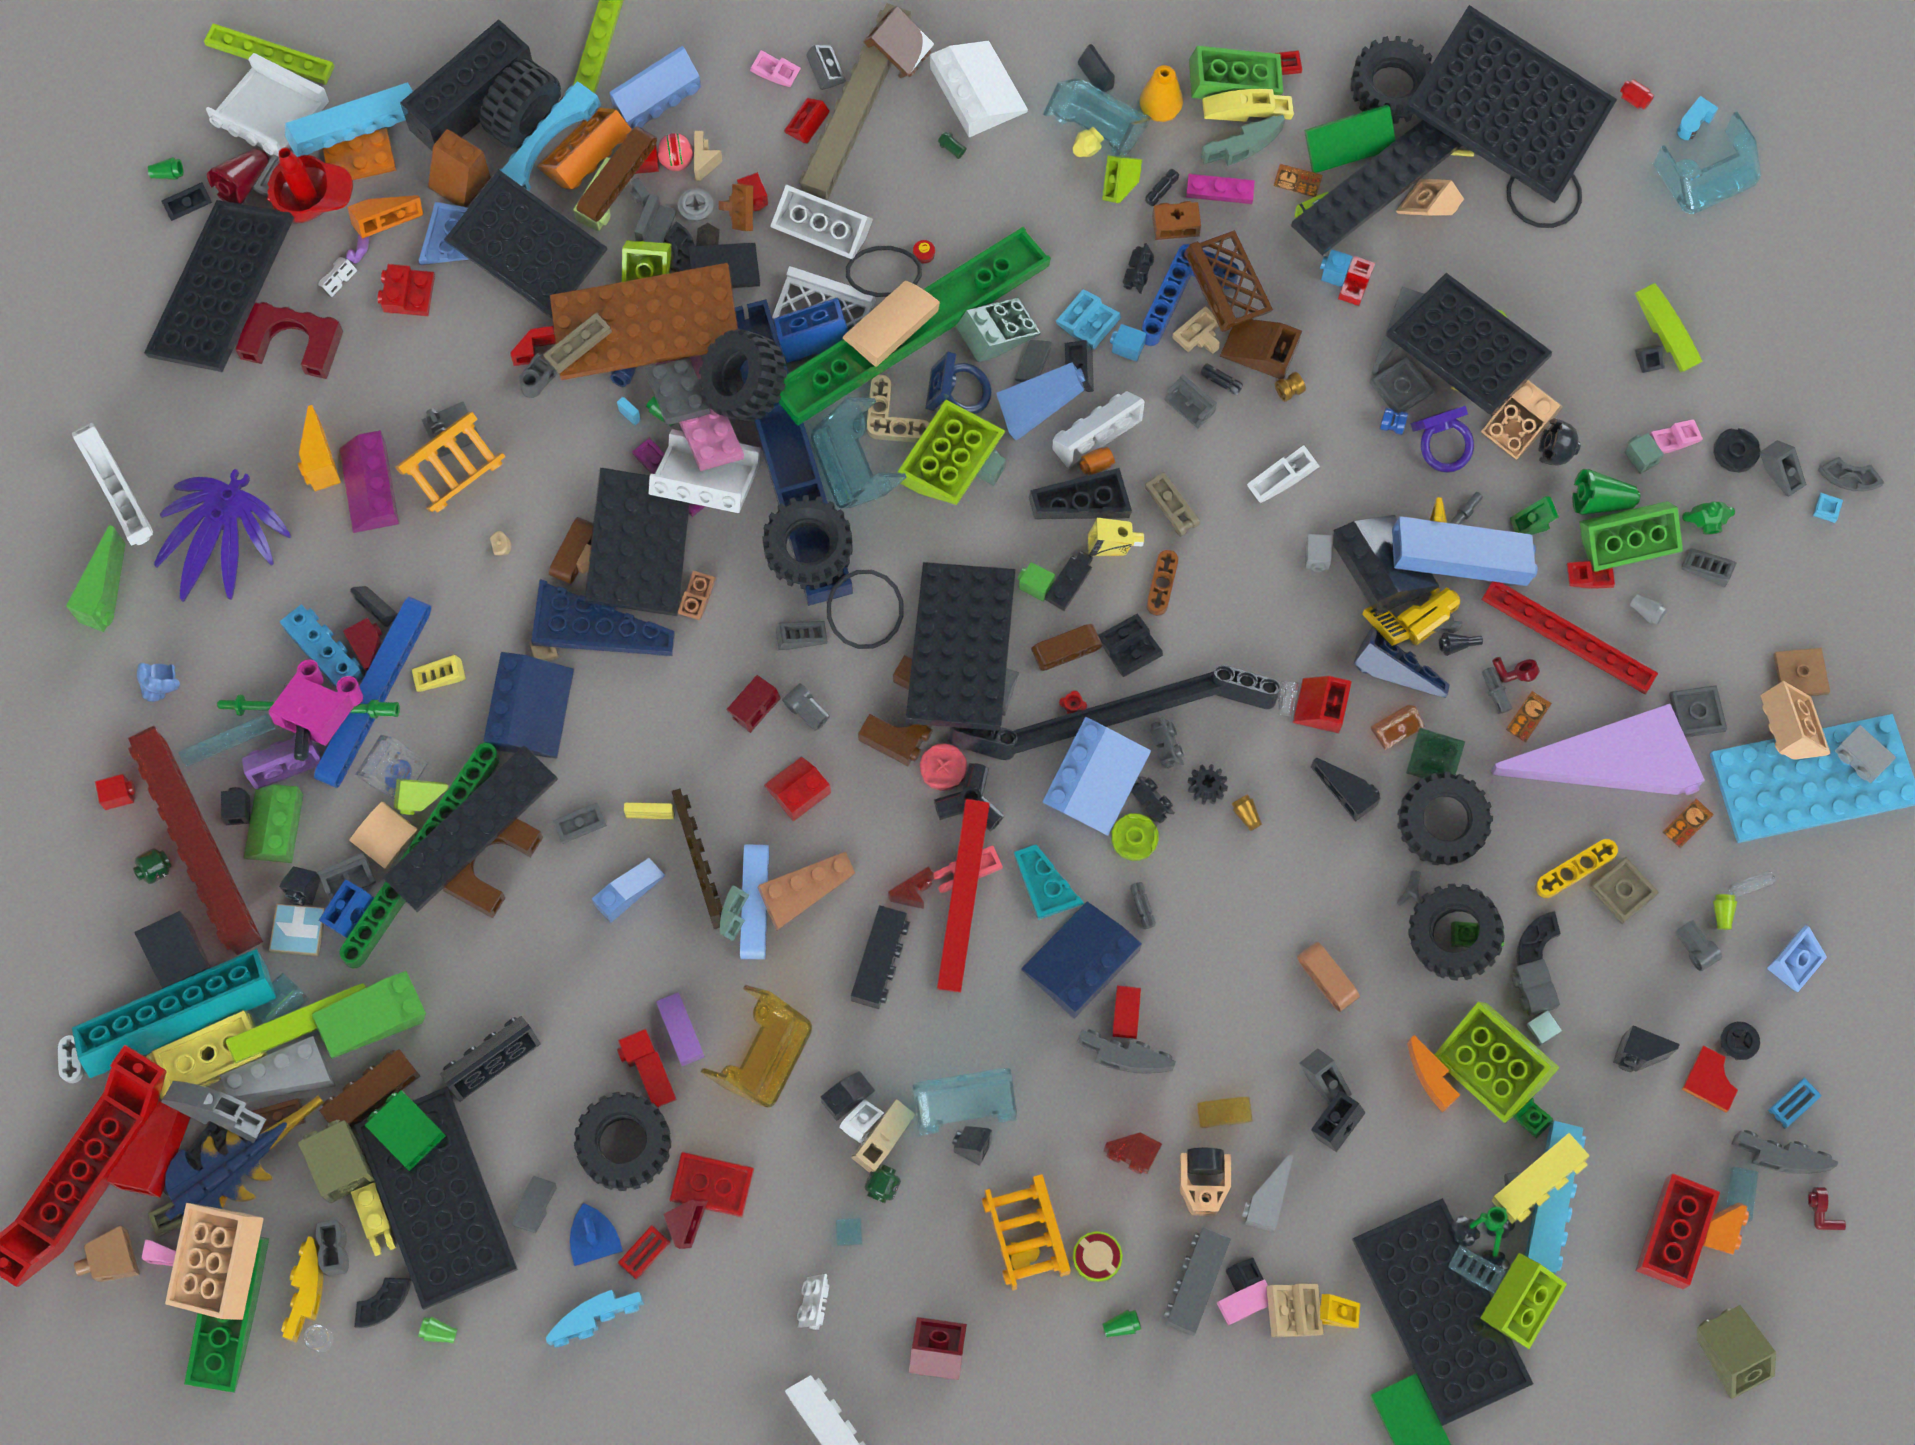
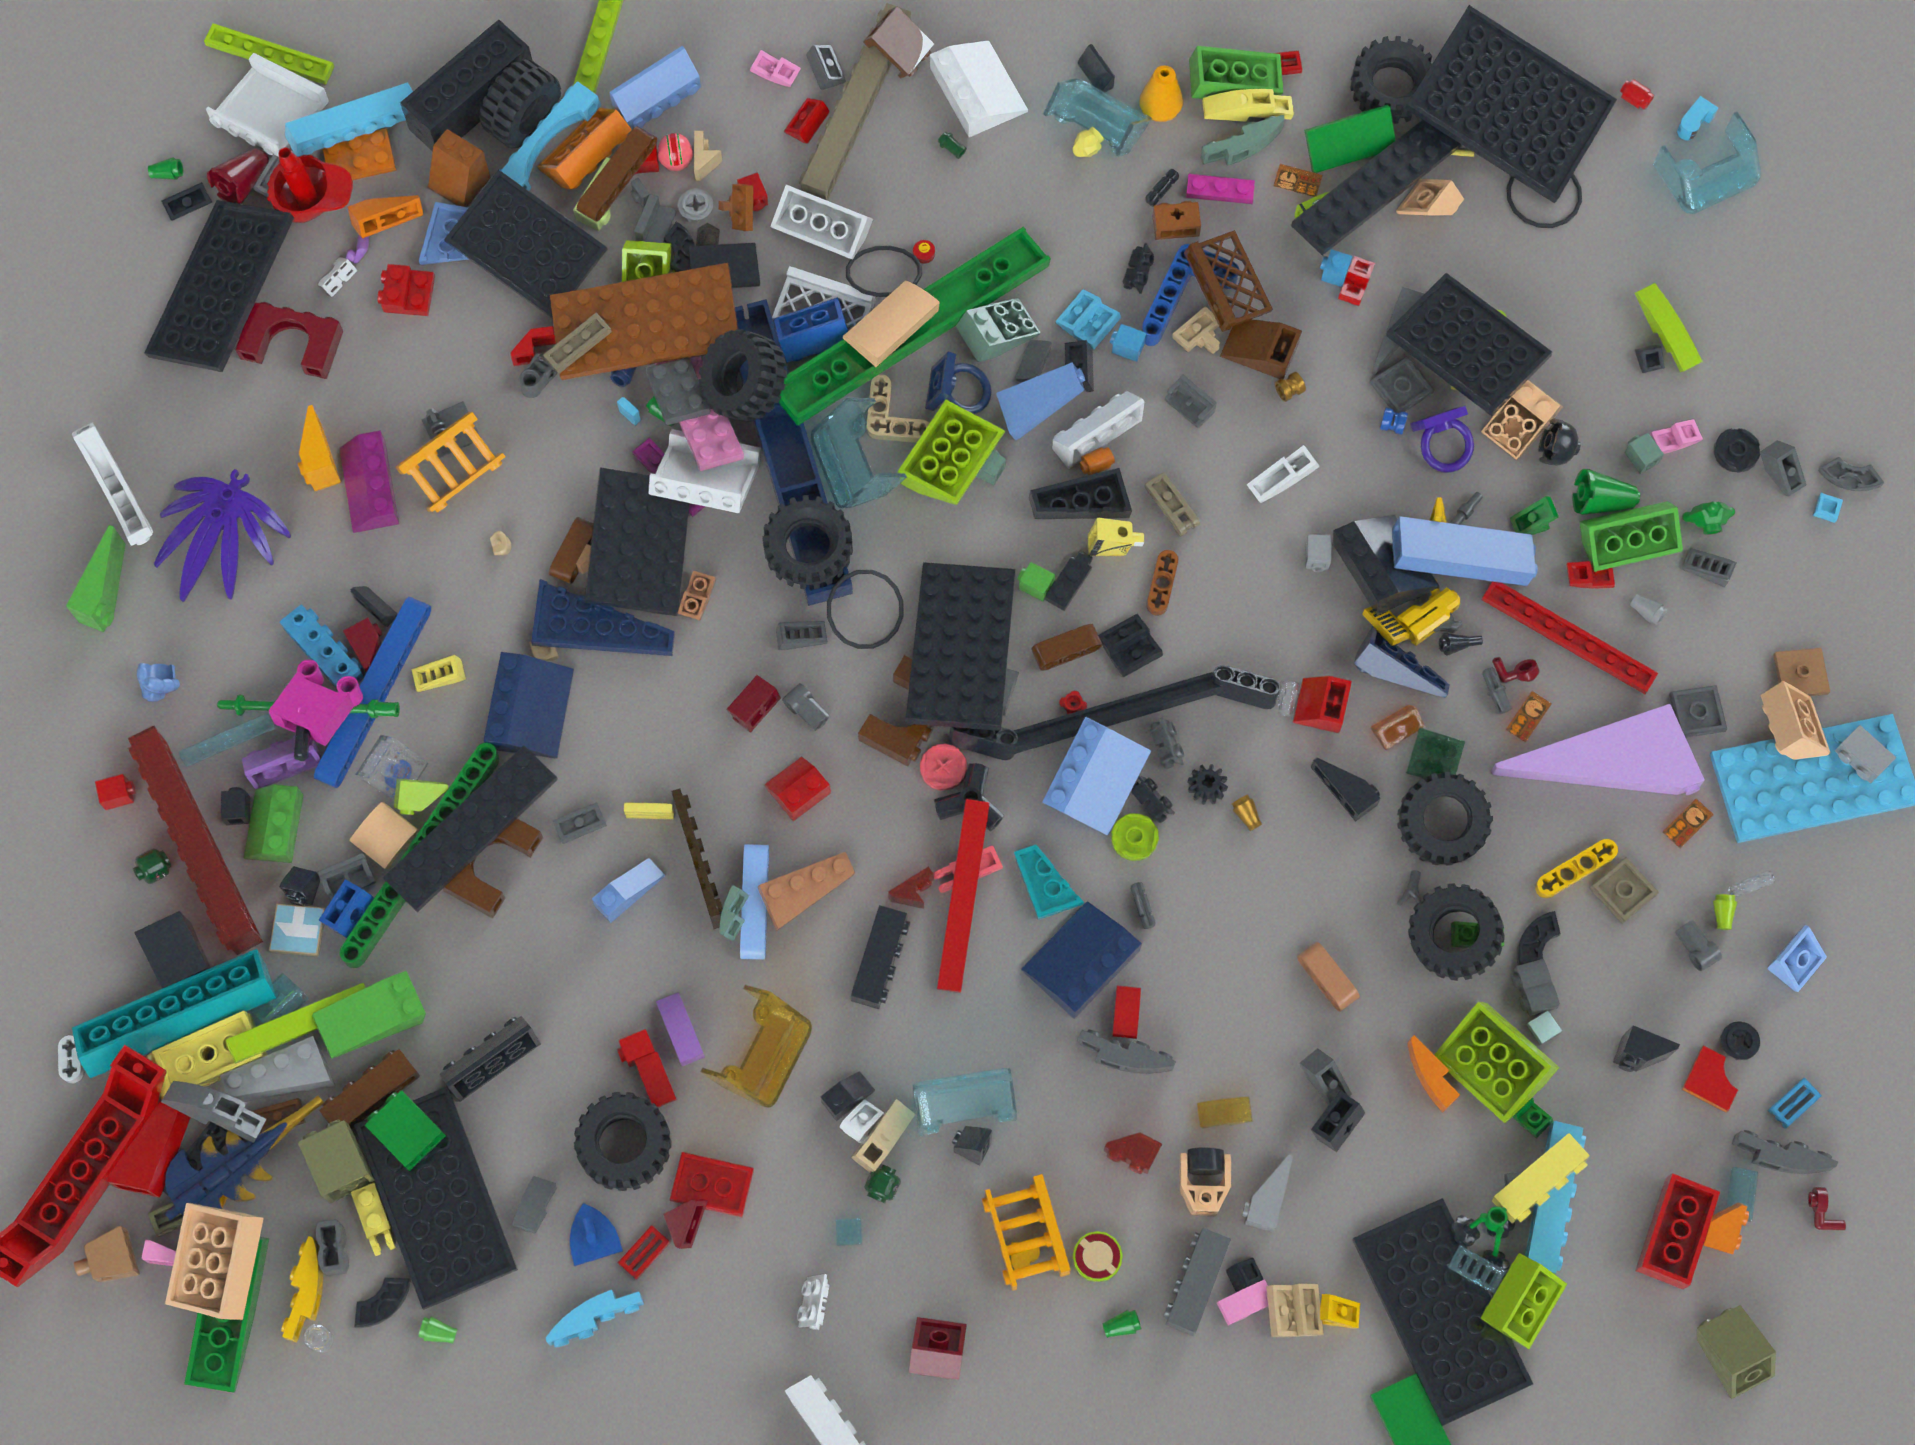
(1120, 177): lime slope -> none
(1221, 379): black axle -> none

